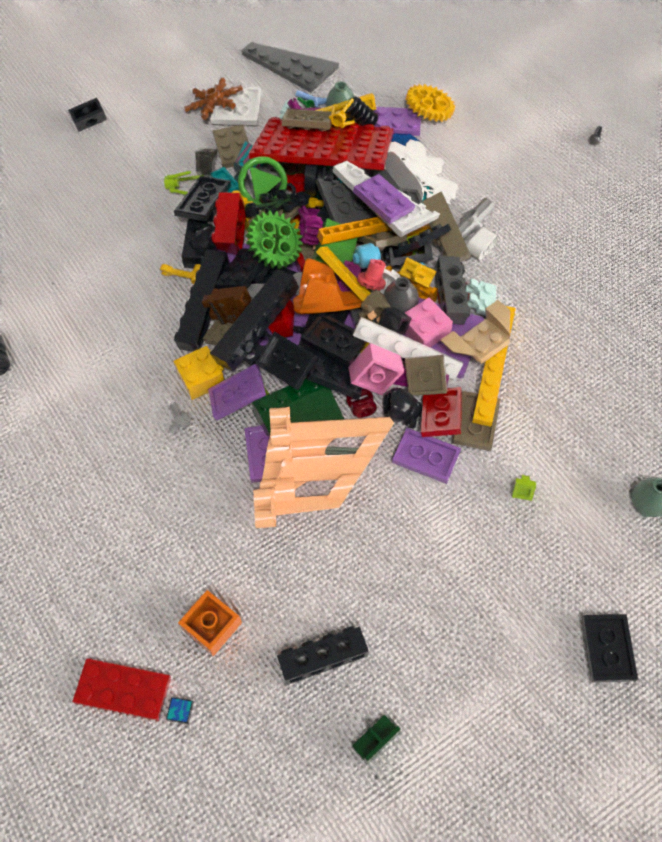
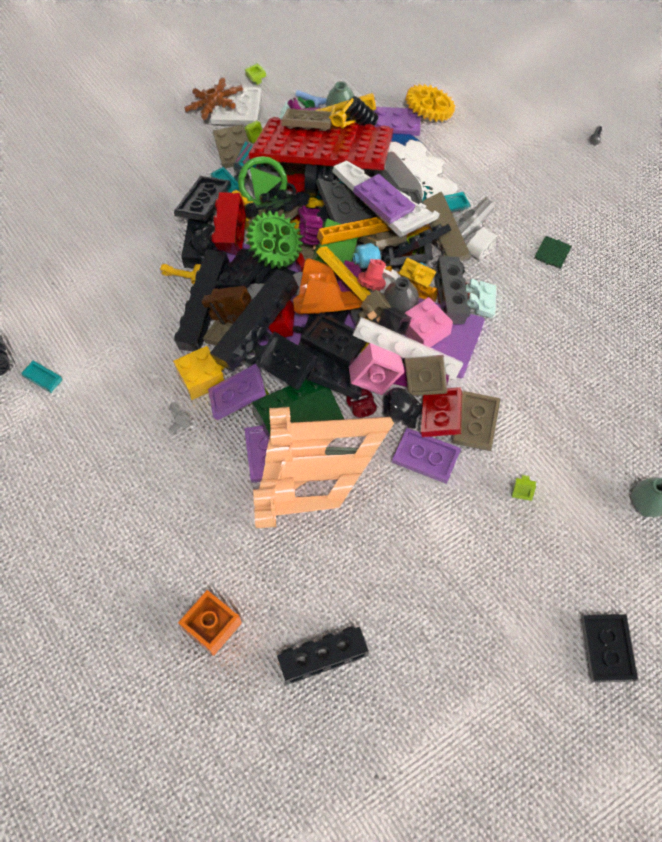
(41, 376): none -> teal tile
(87, 114): black brick -> none
(122, 689): red plate -> none
(173, 181): lime plant -> none
(180, 710): tile -> none
(206, 160): clear smoke arch -> none
(253, 131): none -> lime tile
(255, 73): none -> lime tile
(297, 68): dark grey wing -> none
(376, 739): dark green panel -> none
(457, 201): none -> teal tile
(486, 337): tan piece -> none
(490, 384): yellow plate -> none
(553, 252): none -> clear green piece

